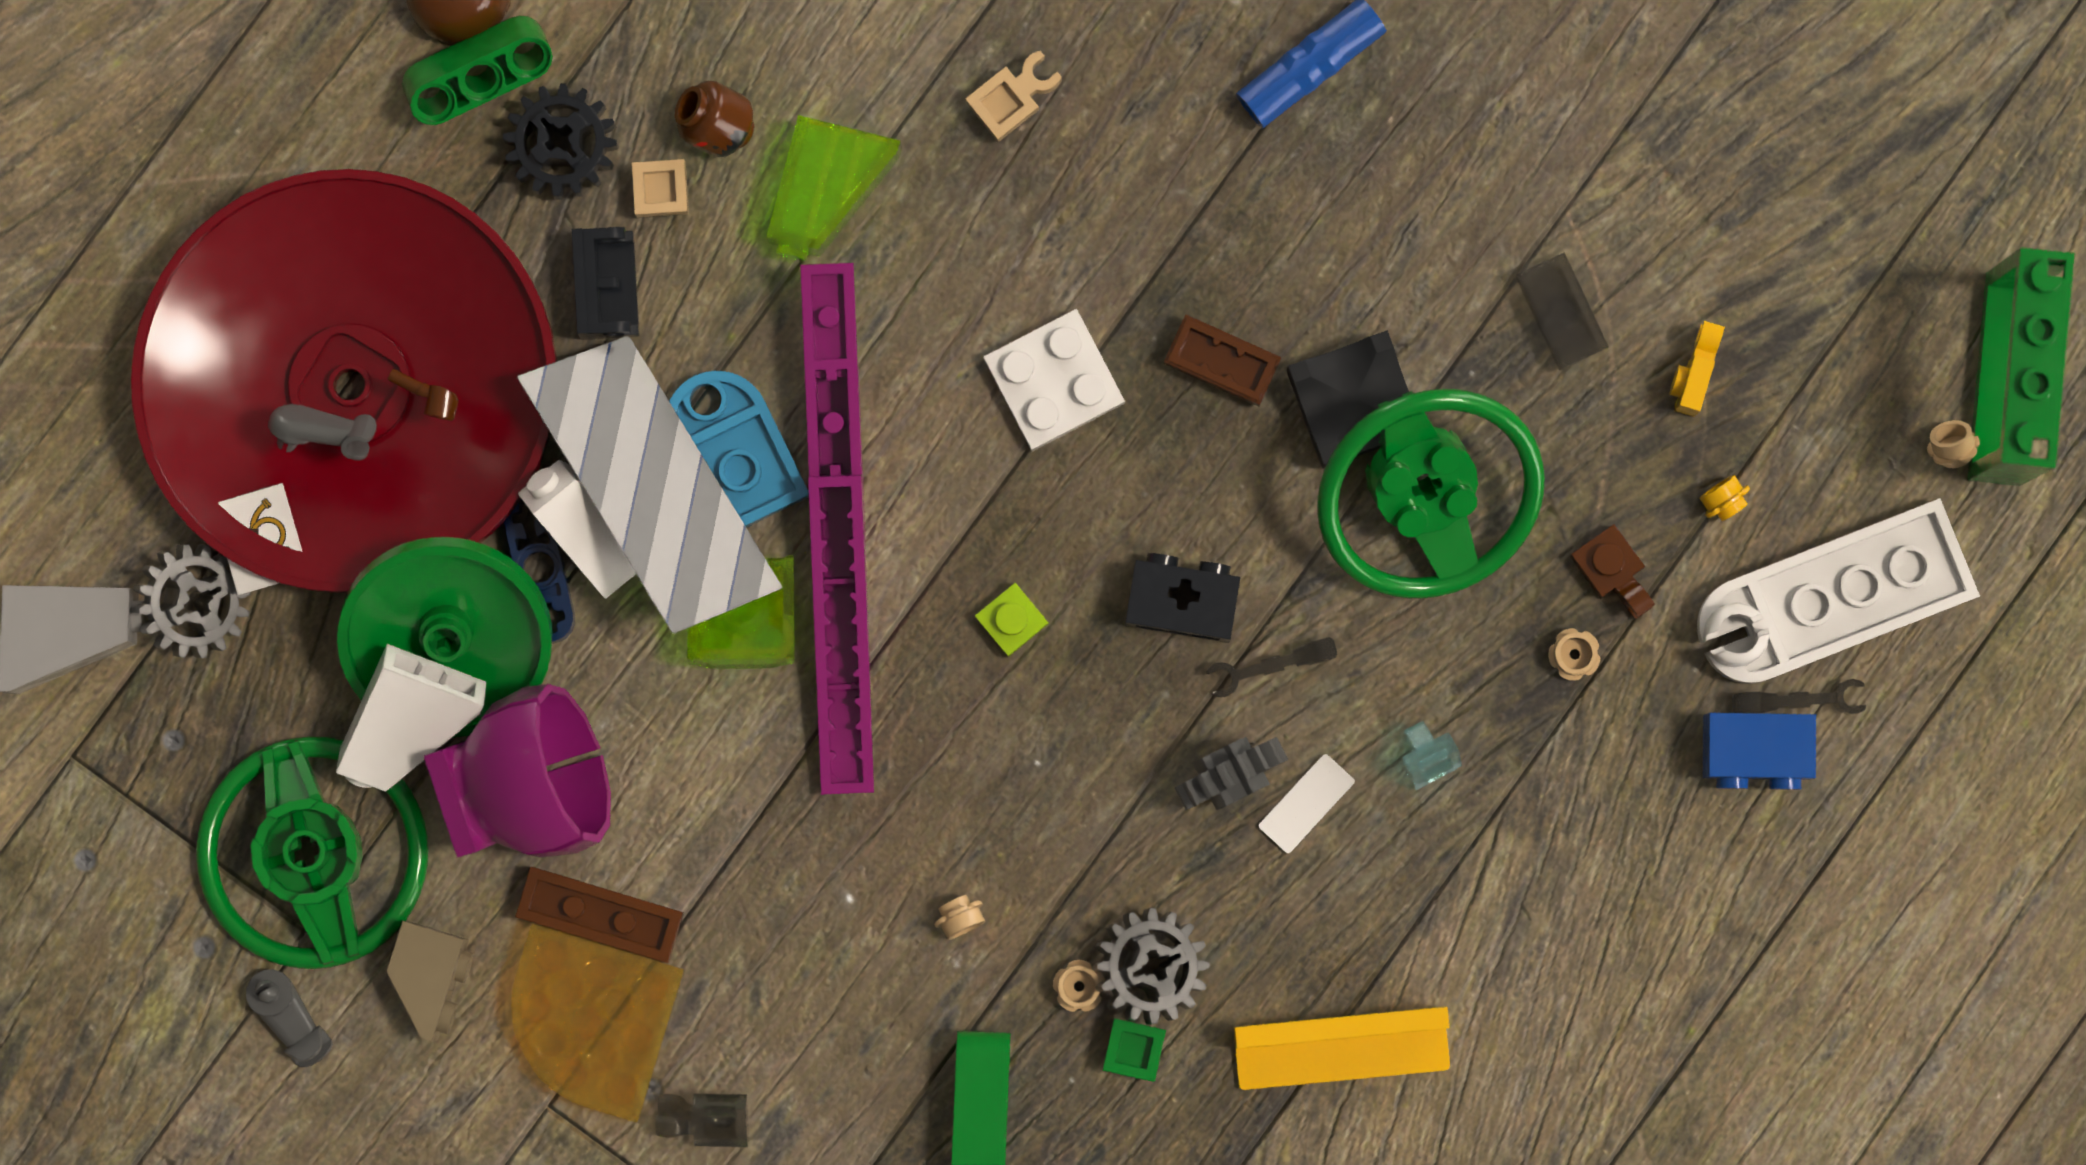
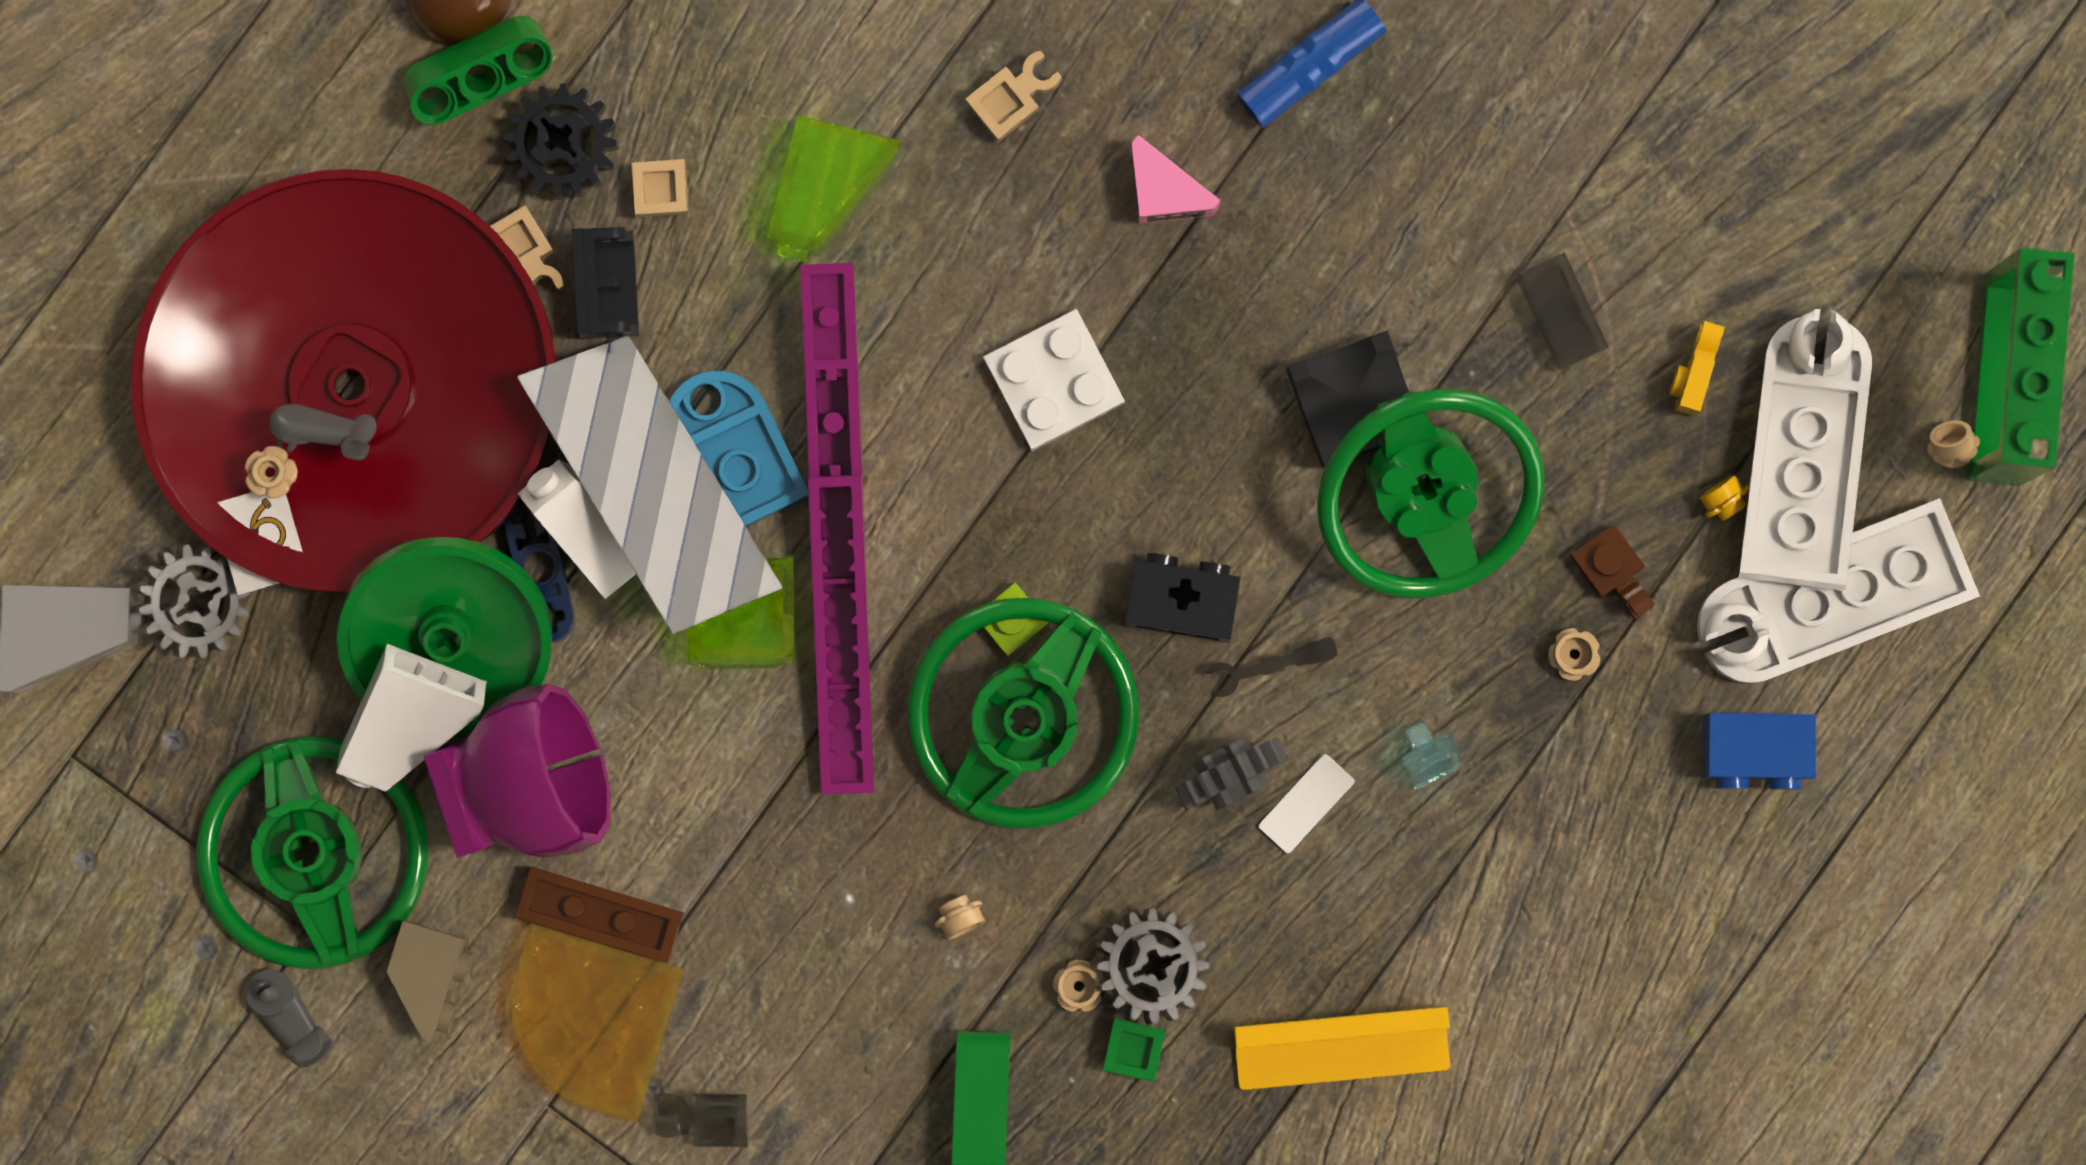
(284, 475): none -> tan plate
(440, 401): reddish brown hand -> none
(529, 245): none -> tan plate
(714, 118): reddish brown head -> none
(1044, 682): none -> green piece
(1165, 189): none -> bright pink slope
(1222, 360): reddish brown plate -> none
(1762, 702): clear smoke piece -> none
(1807, 455): none -> white plate

